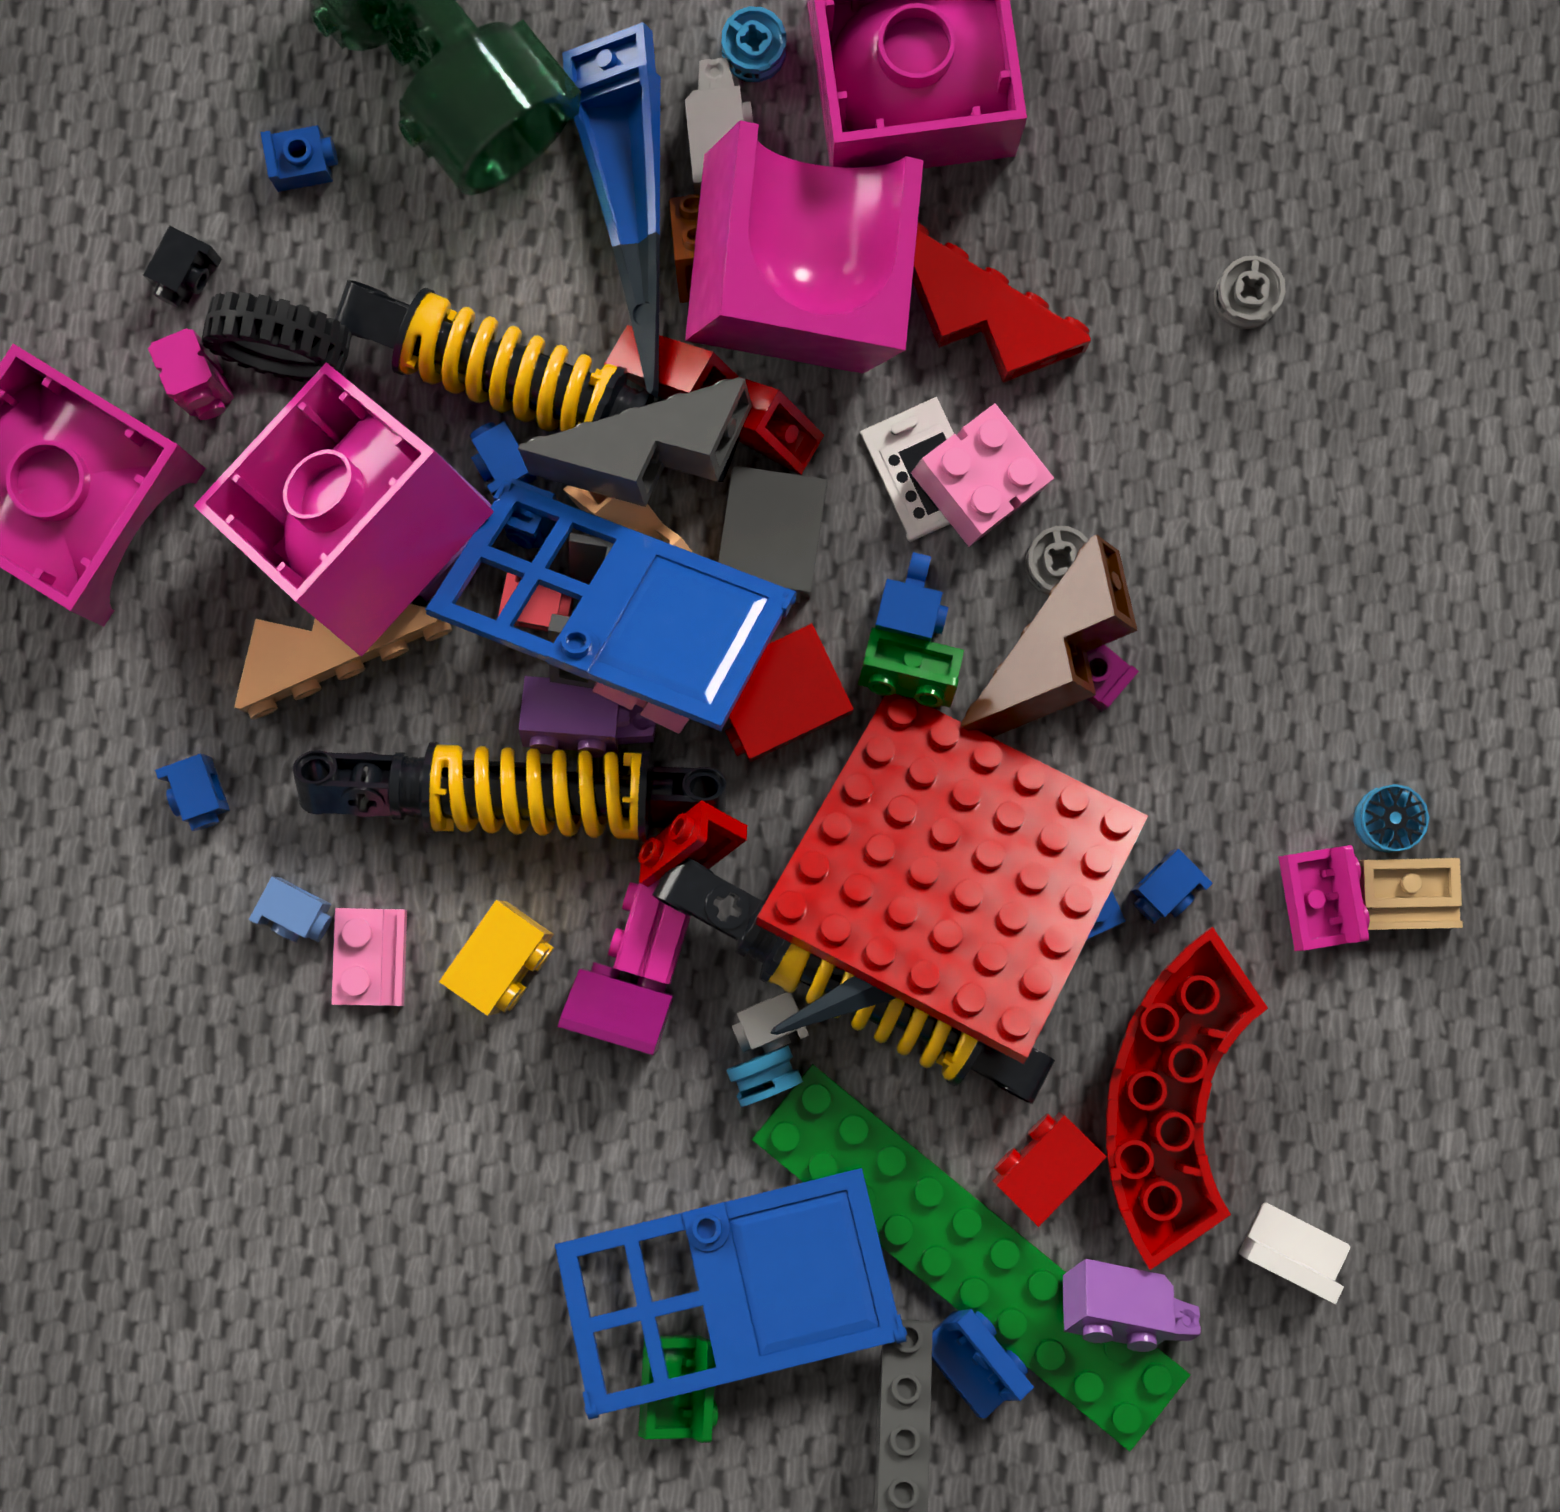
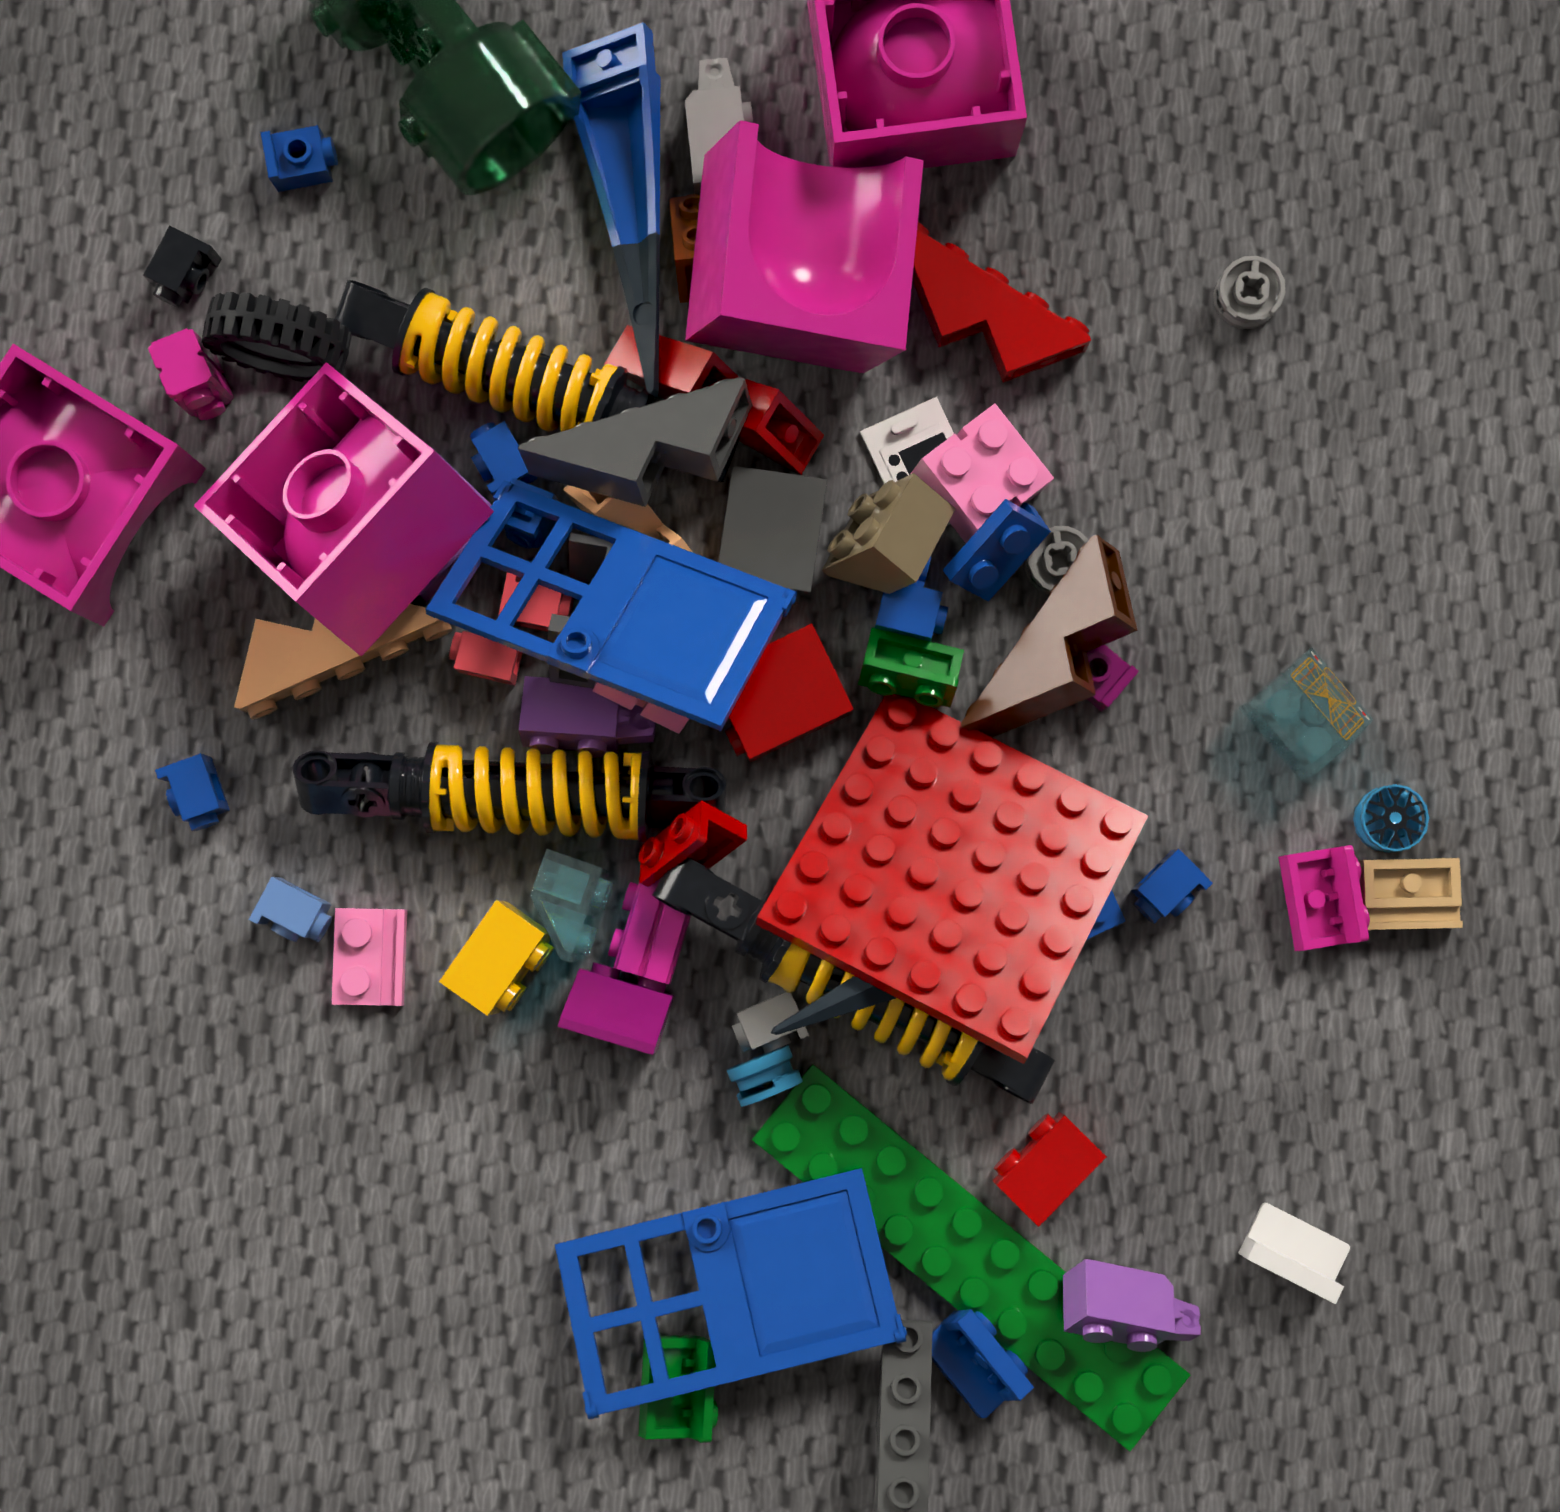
(484, 658): none -> coral brick
(566, 901): none -> clear light blue slope
(754, 43): dark azure wheel -> none
(889, 535): none -> dark tan slope
(997, 549): none -> blue bracket
(1163, 1095): red brick -> none
(1306, 715): none -> clear light blue slope

